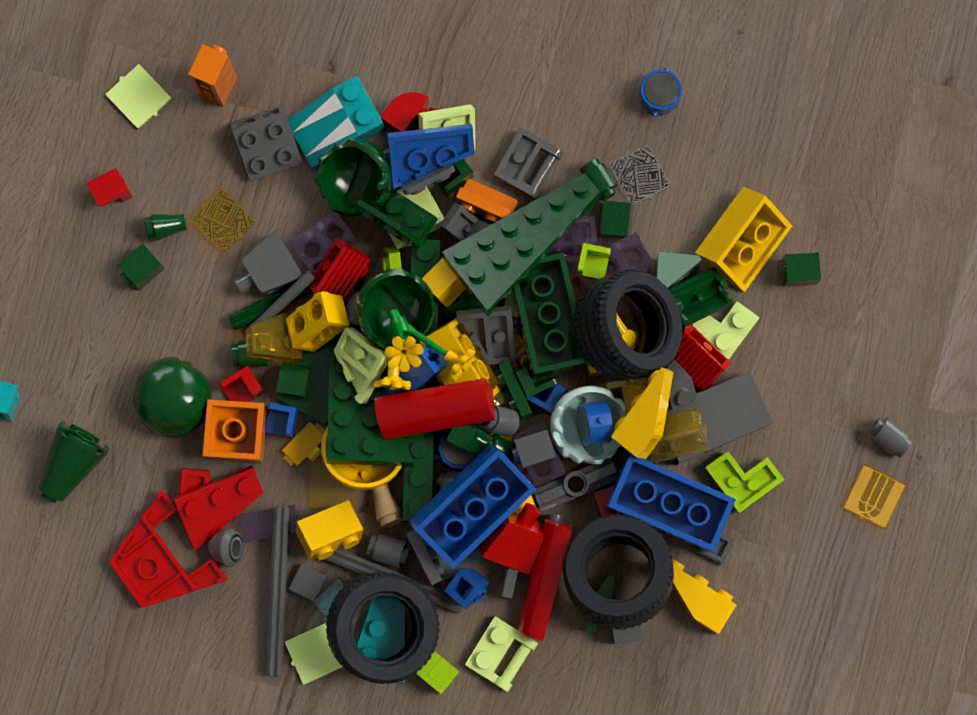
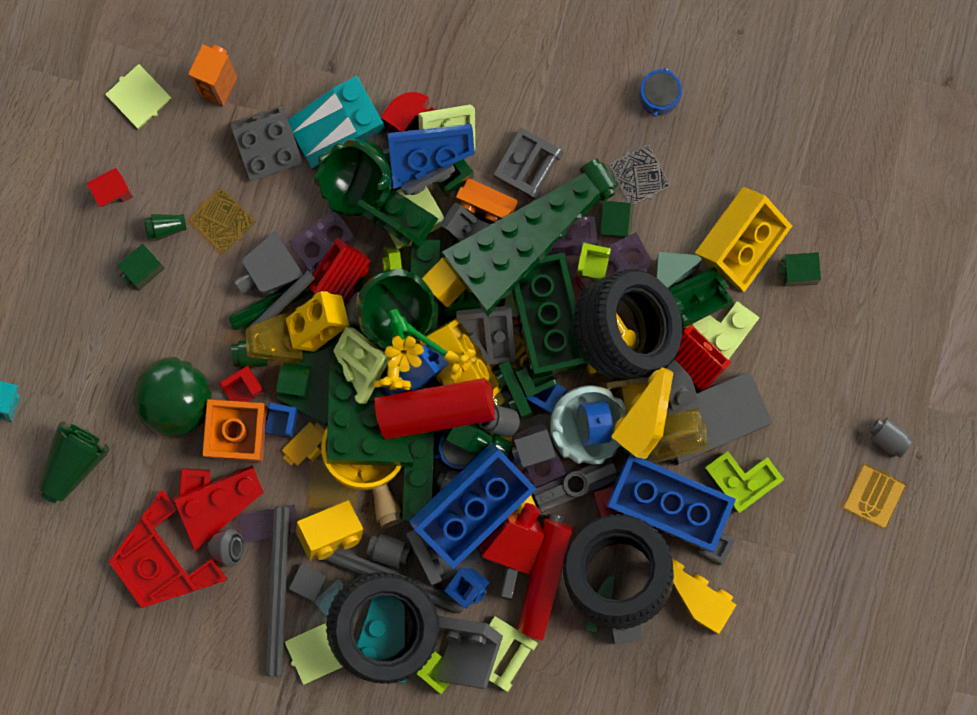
(469, 652): none -> dark grey bracket

